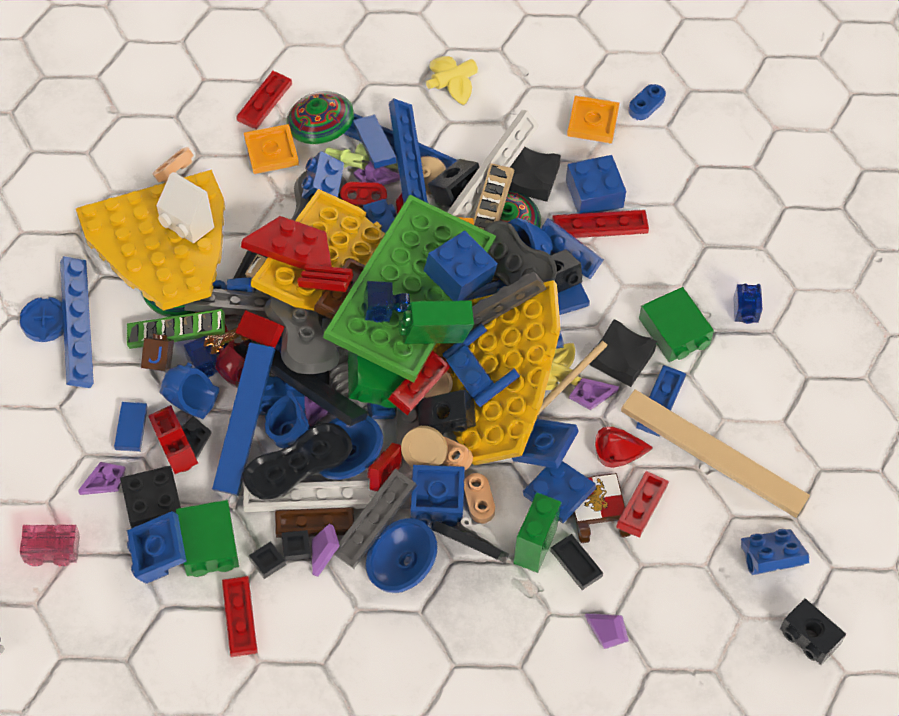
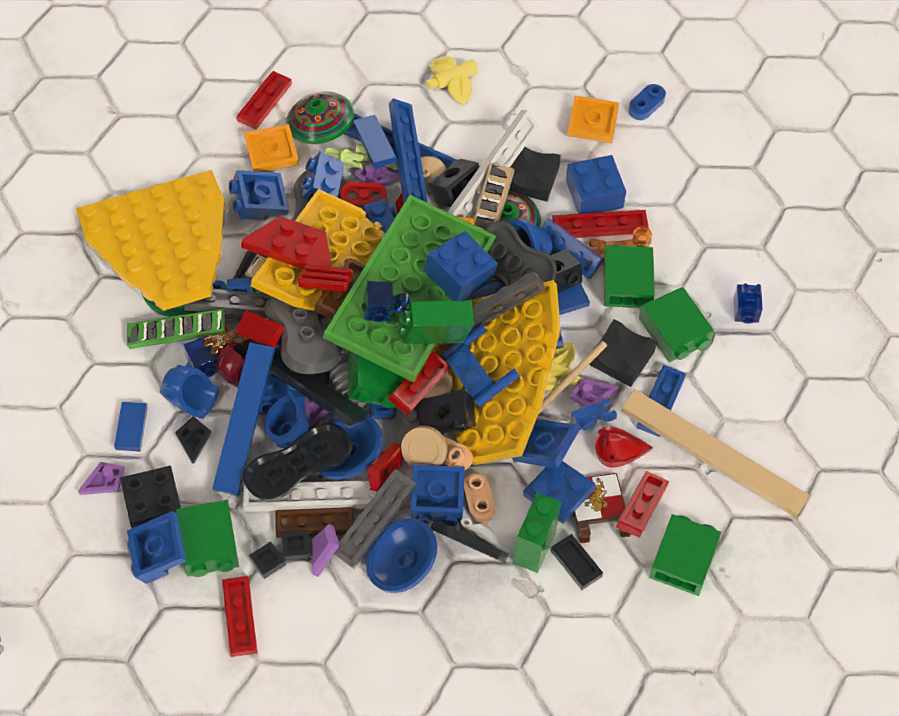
(42, 319): blue tile -> none
(49, 544): clear pink brick -> none
(76, 322): plate -> none
(157, 352): reddish brown brick -> none
(173, 440): red slope -> none
(179, 160): light nougat plate -> none
(185, 208): white slope -> none
(258, 194): none -> blue plate
(587, 416): none -> blue plate
(608, 629): medium lavender piece -> none
(628, 276): none -> green brick
(641, 236): none -> clear orange brick
(685, 554): none -> green brick
(773, 551): blue plate -> none
(808, 617): black brick -> none

